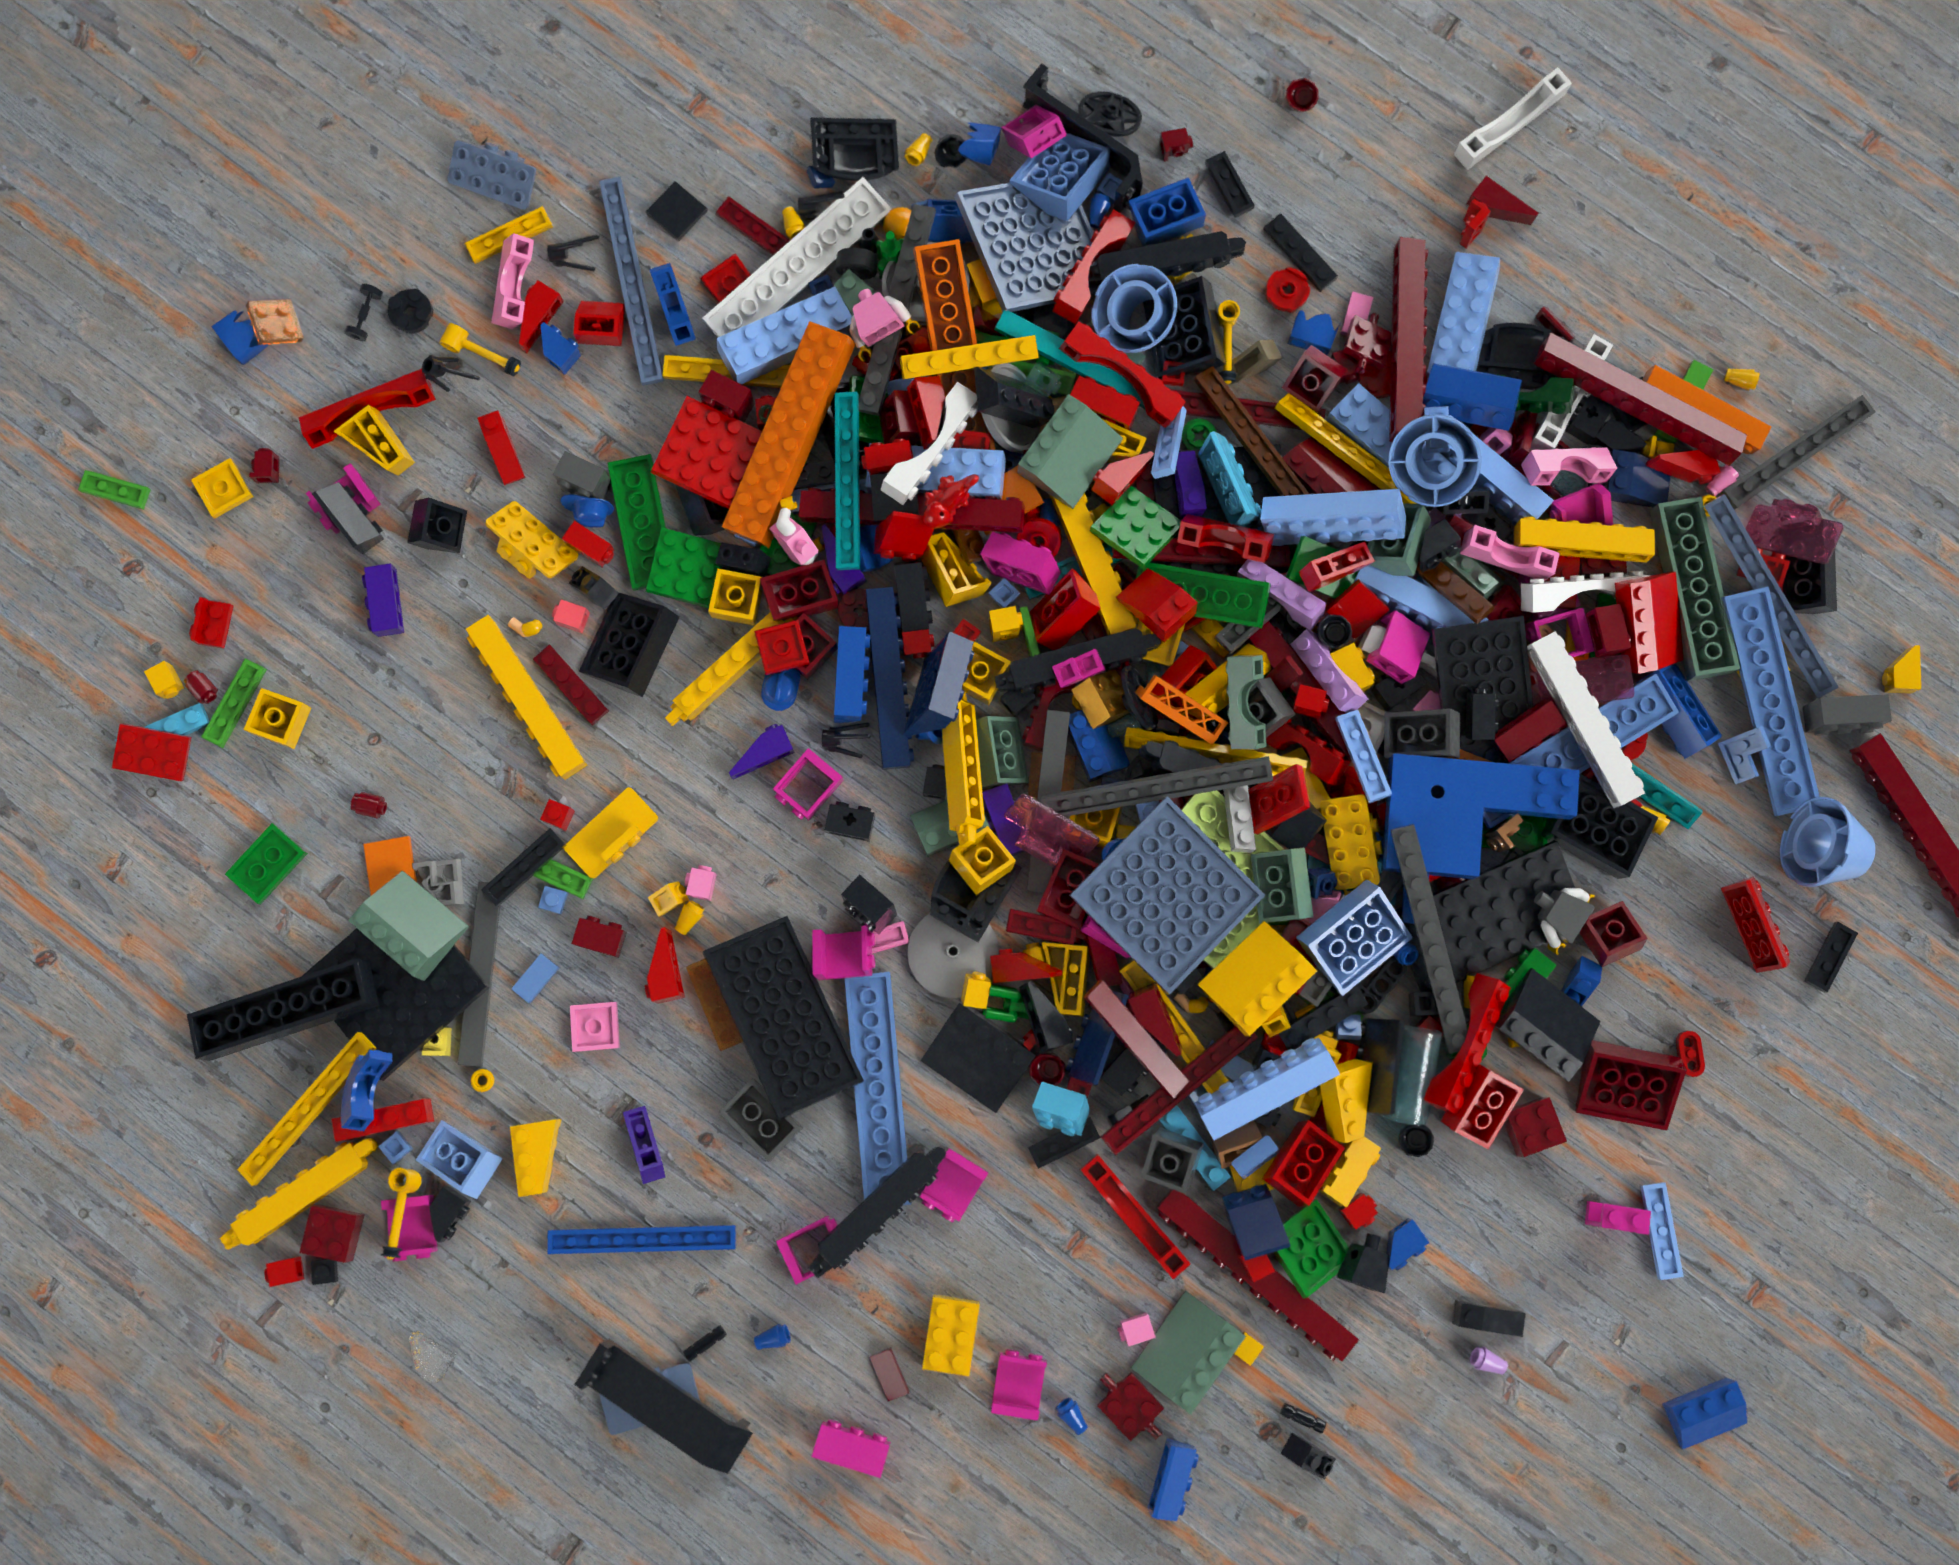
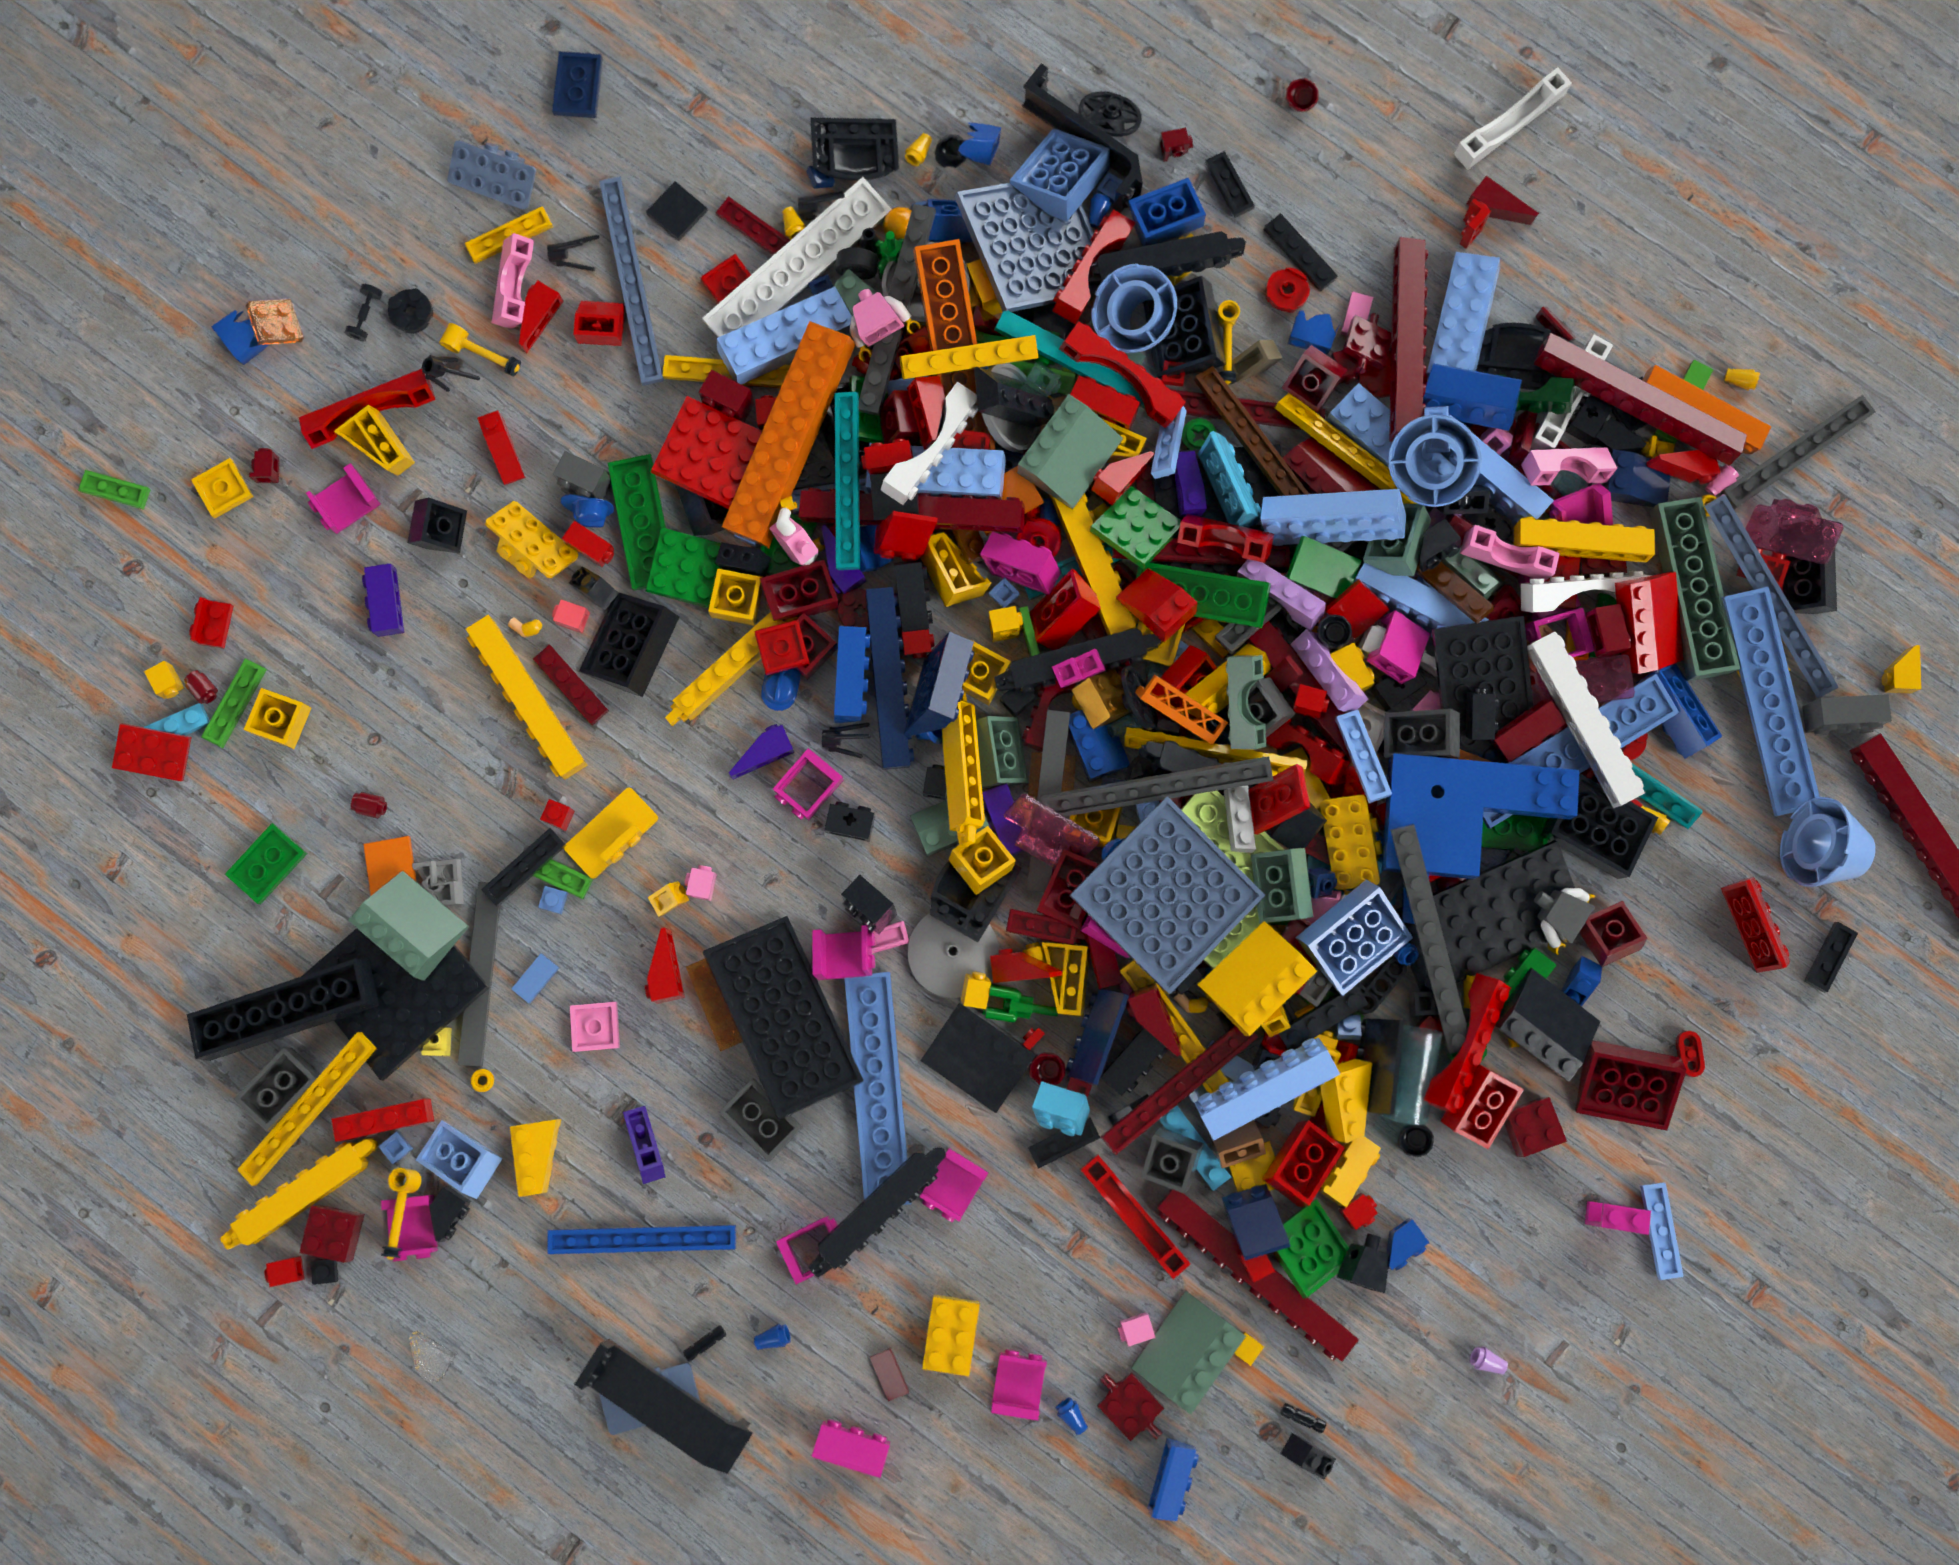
(277, 1088): none -> dark grey brick
(349, 516): slope -> none
(360, 1088): blue arch -> none
(557, 350): blue slope -> none
(577, 84): none -> dark blue plate
(599, 937): dark red brick -> none
(672, 304): blue arch -> none
(689, 916): yellow cone -> none
(761, 412): hinge -> none
(943, 502): red animal -> none
(967, 630): red plate -> none
(1035, 133): dark pink window -> none
(1046, 1021): black slope -> none
(1136, 1038): tile -> none
(1255, 1157): medium blue slope -> none
(1335, 566): red slope -> none
(1488, 1319): black slope -> none
(1497, 836): medium nougat bracket -> none
(1707, 1412): blue slope -> none
(1738, 753): medium blue plate -> none

